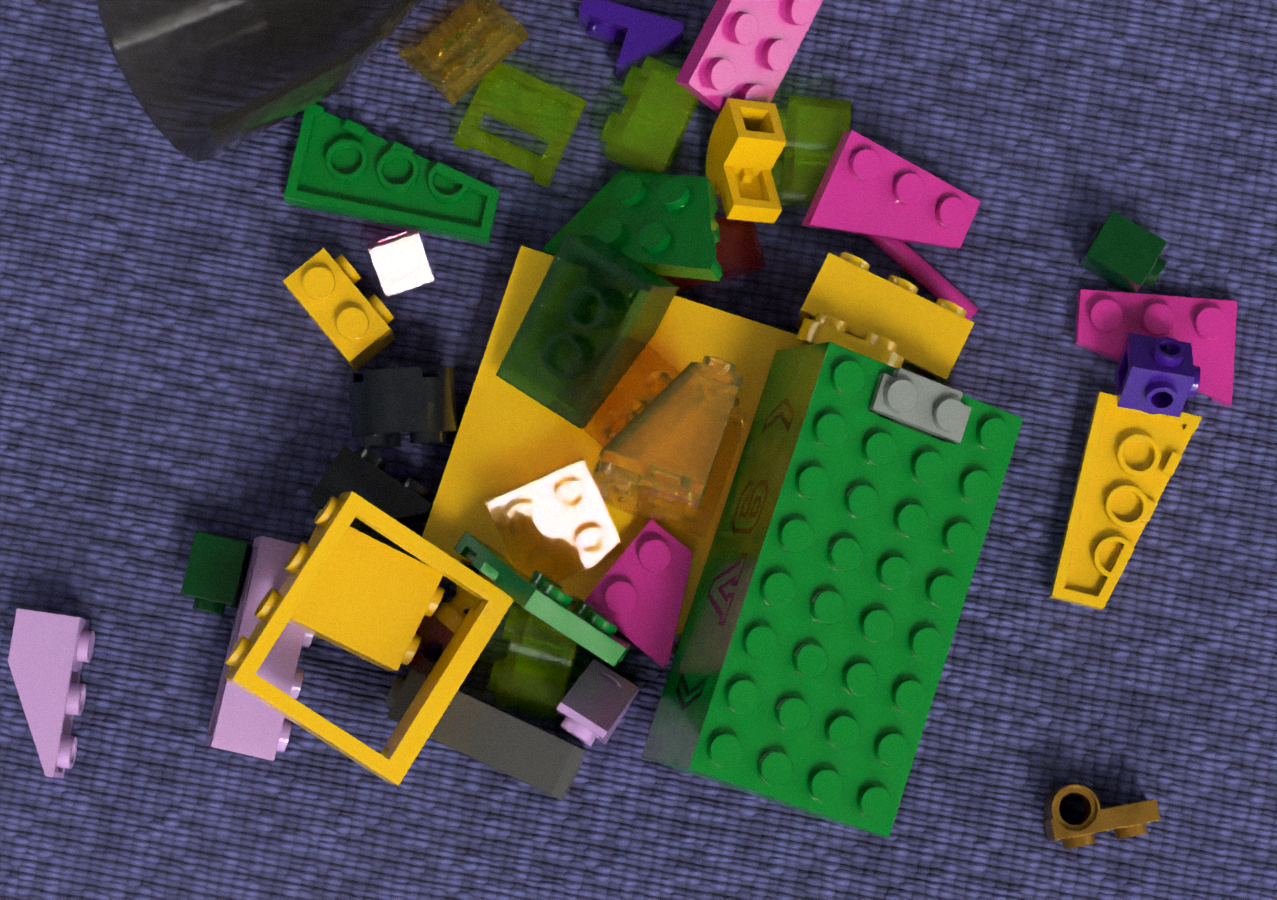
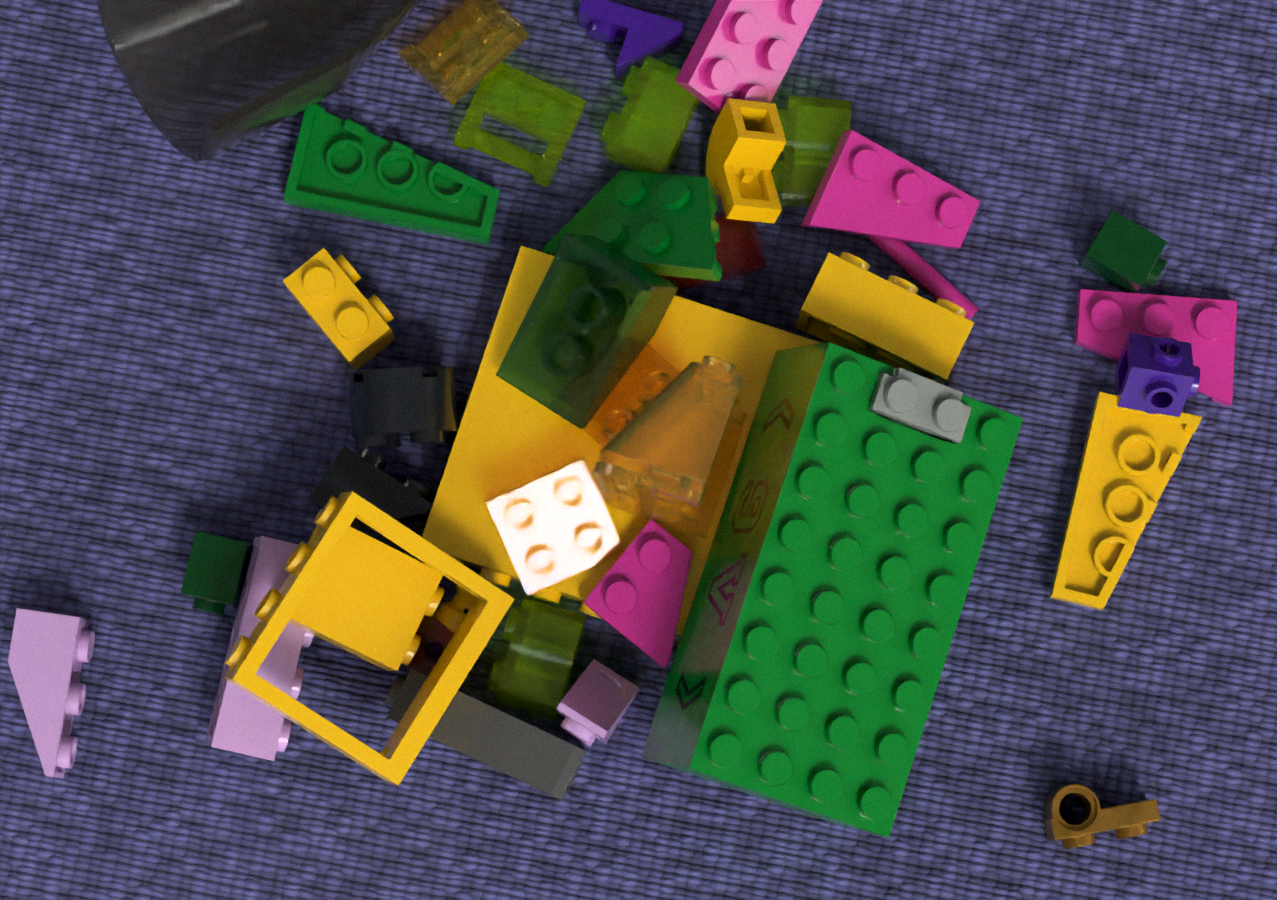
(400, 262): tile -> none
(548, 601): green wing -> none
(830, 329): yellow plate -> none

